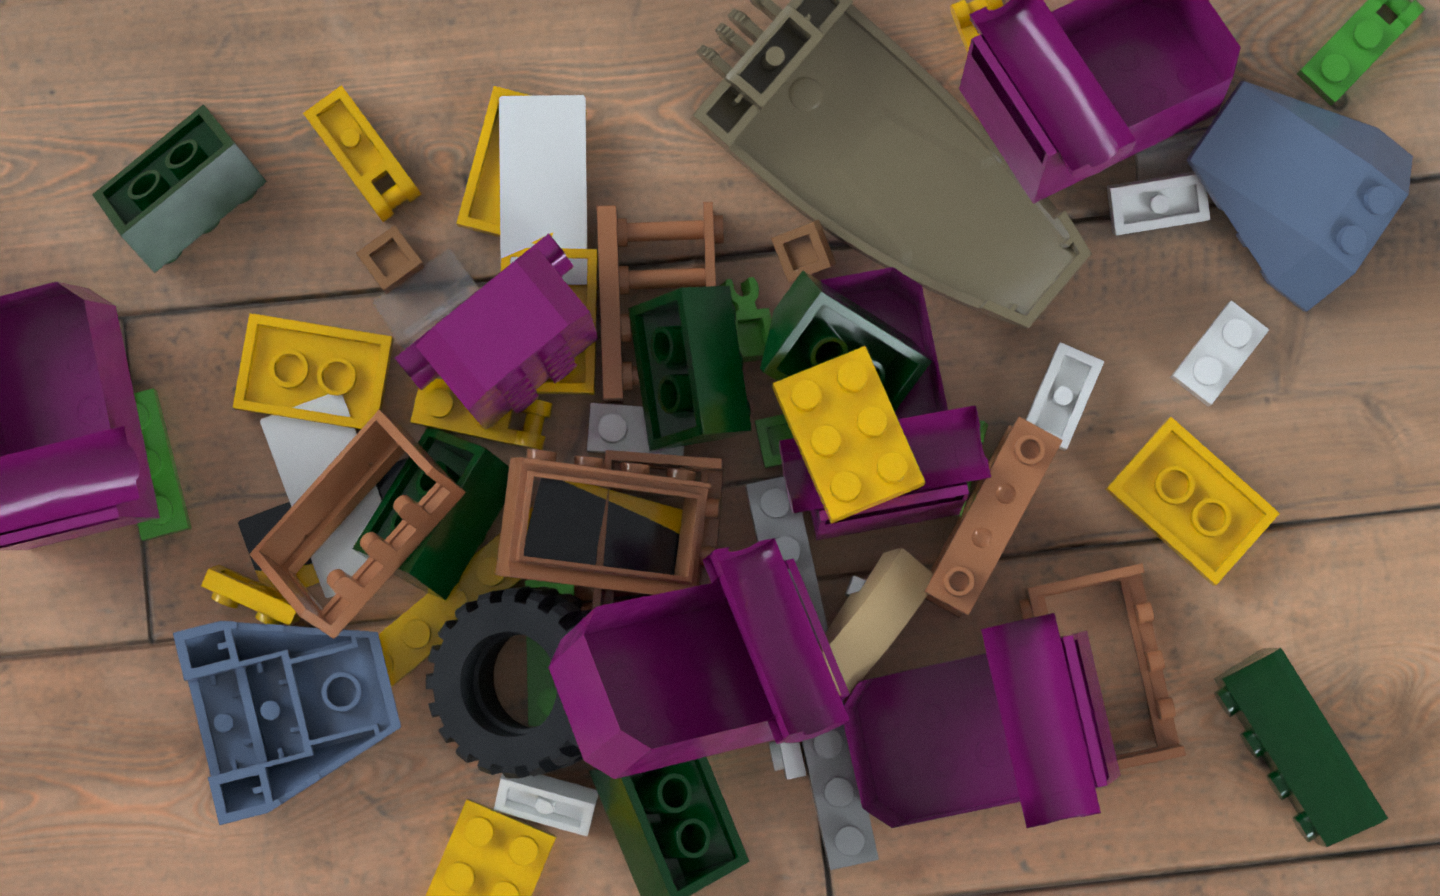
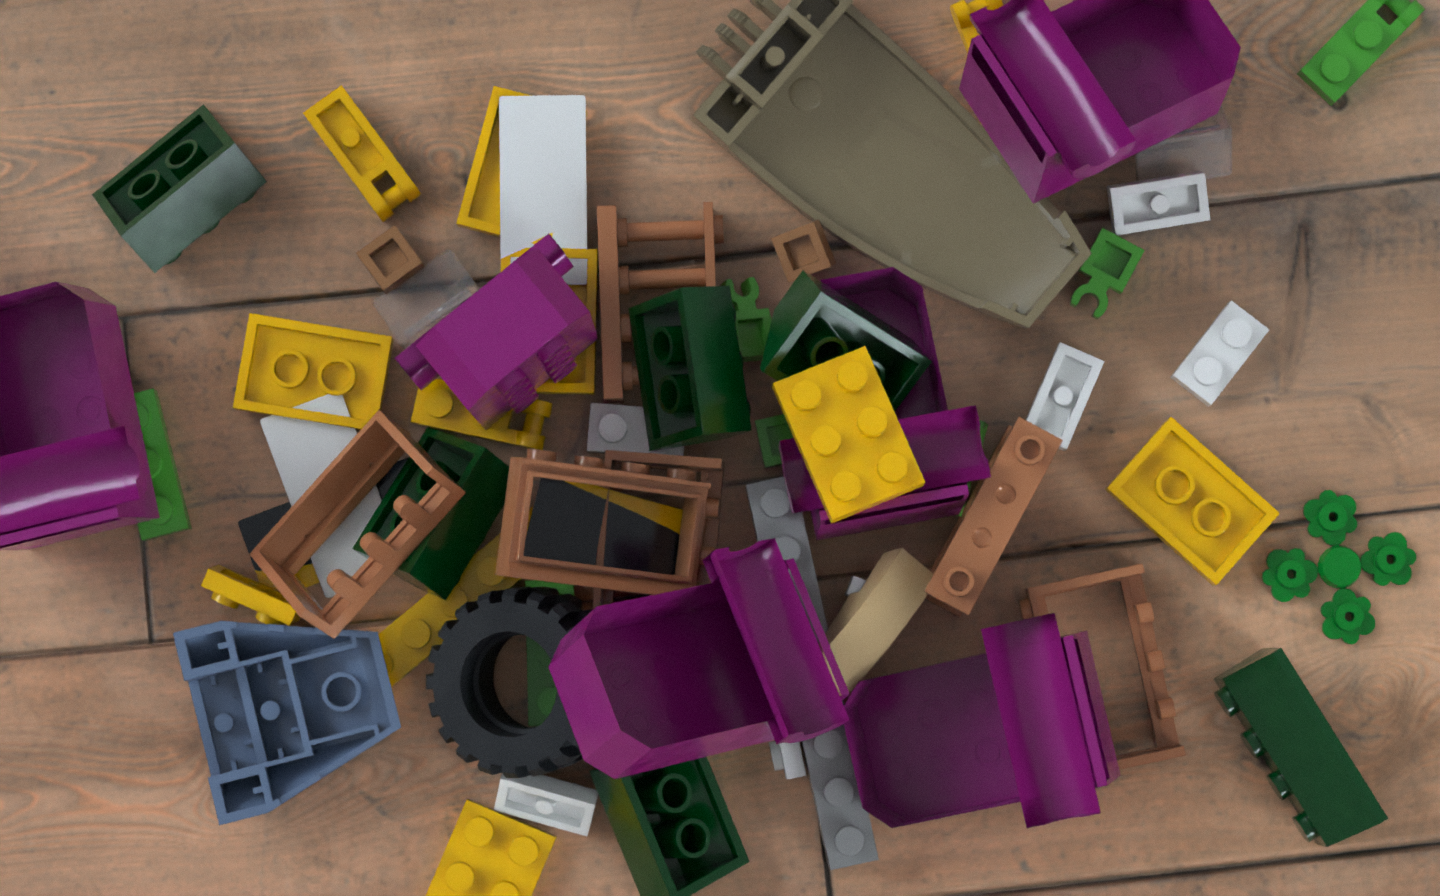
(1107, 267): none -> bright green plate
(1301, 187): sand blue wedge -> none
(1339, 567): none -> green plant

